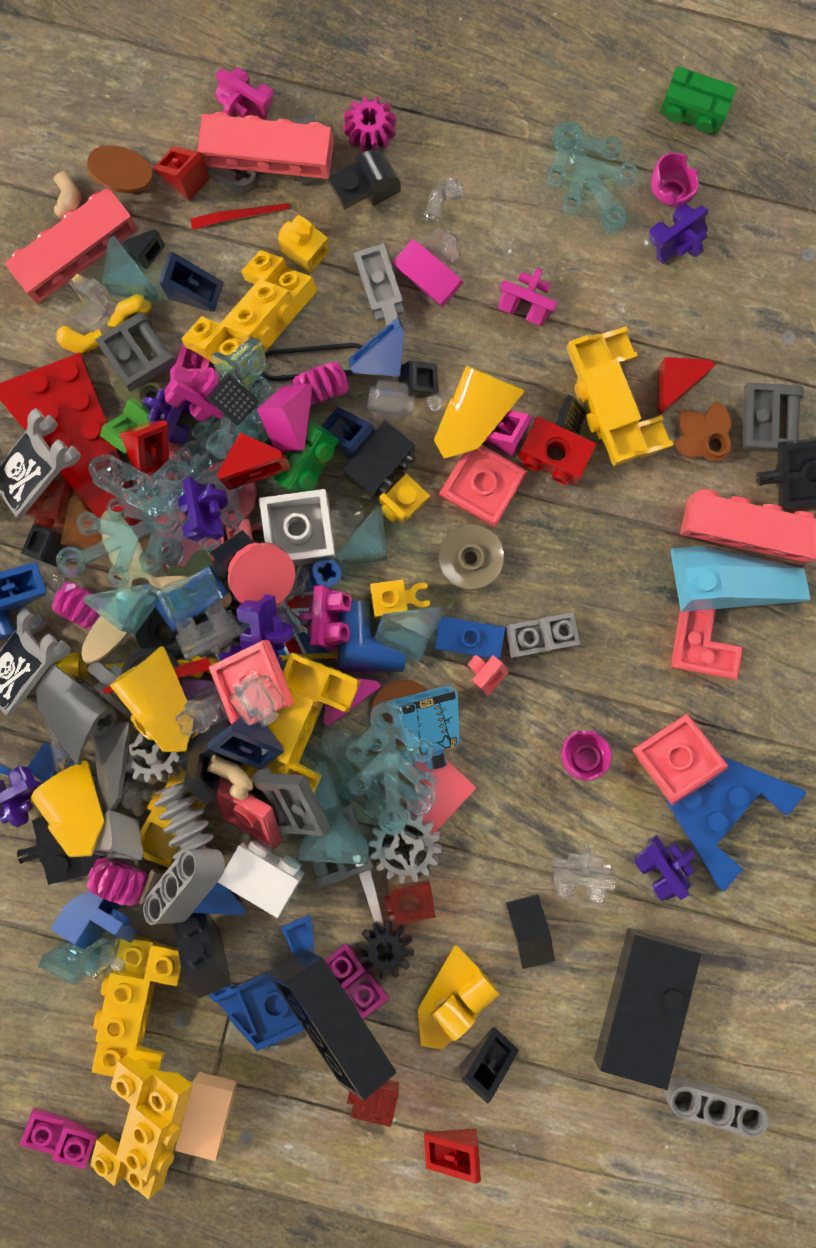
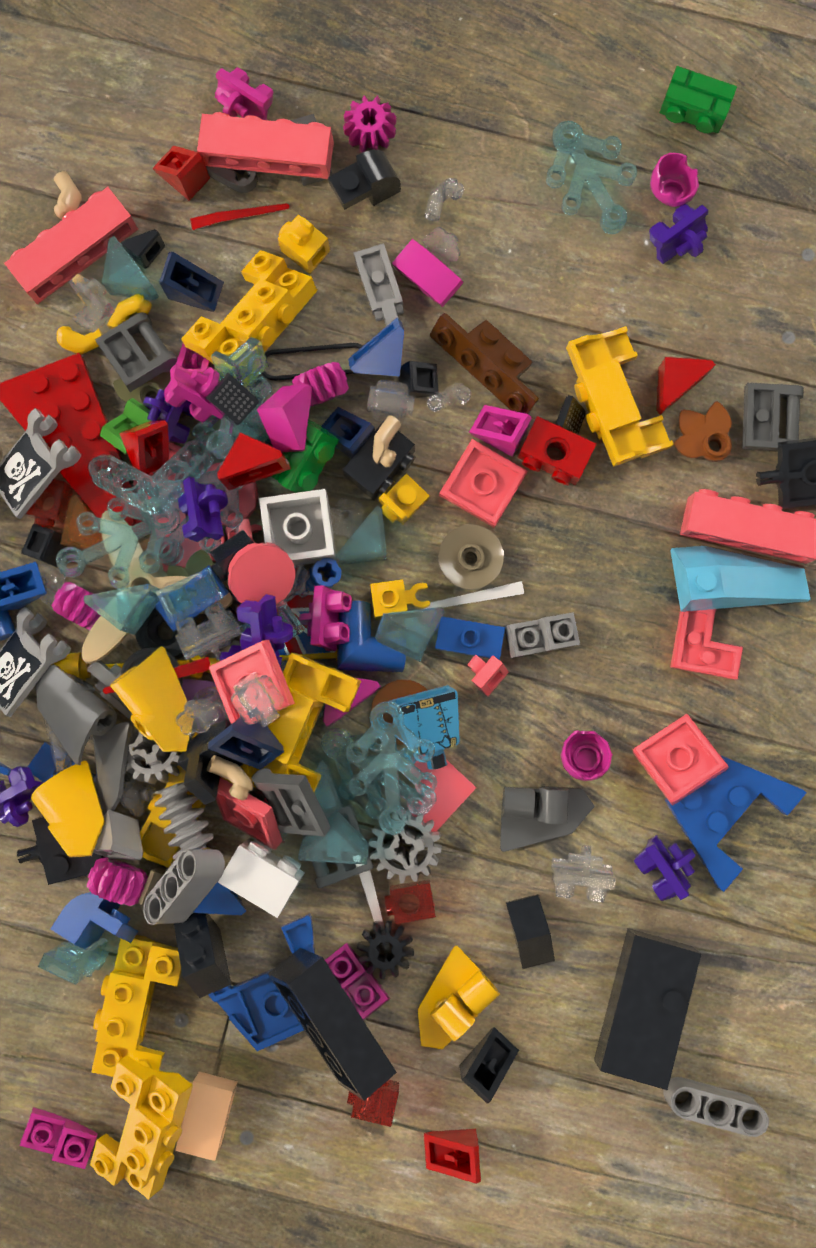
(109, 960): clear plant -> none
(119, 169): dark orange piece -> none
(382, 439): none -> tan arm
(474, 411): yellow panel -> none
(488, 594): none -> white sticker
(489, 359): none -> reddish brown bracket
(513, 294): dark pink hips -> none
(540, 814): none -> dark grey panel

